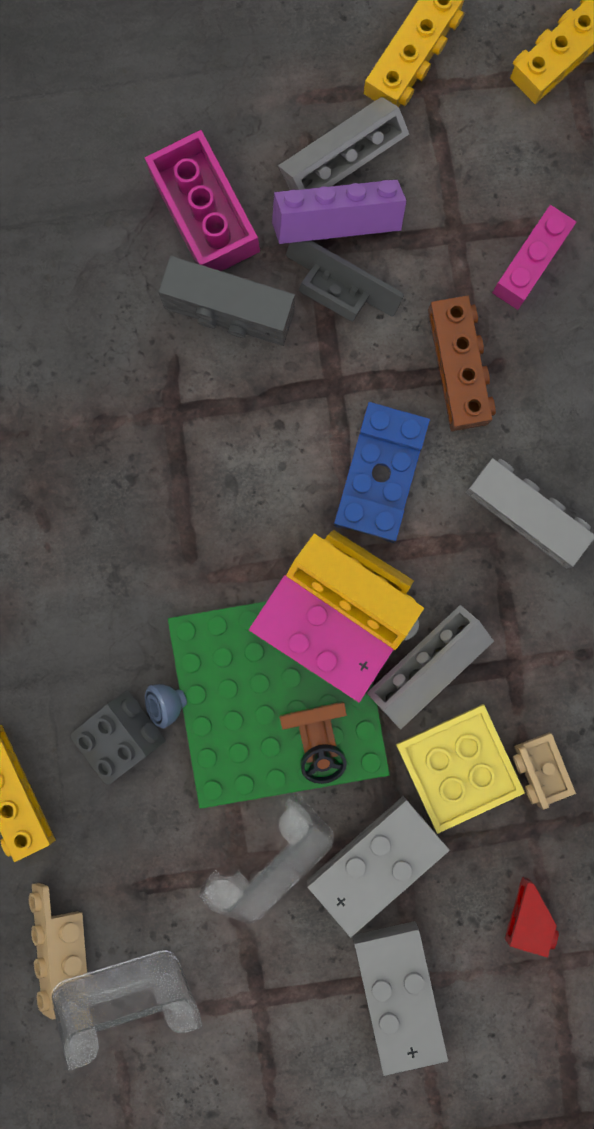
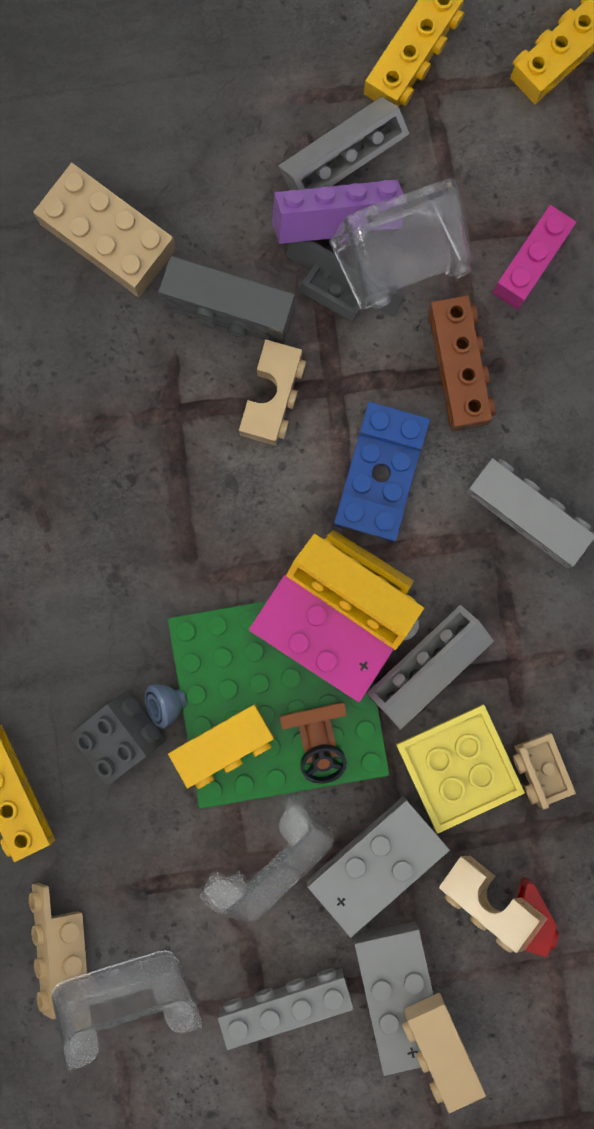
(105, 230): none -> tan brick
(202, 203): dark pink brick -> none
(222, 747): none -> yellow brick
(282, 367): none -> tan arch
(284, 1008): none -> light grey brick
(404, 242): none -> clear windscreen
(442, 1053): none -> tan brick
(467, 888): none -> tan arch

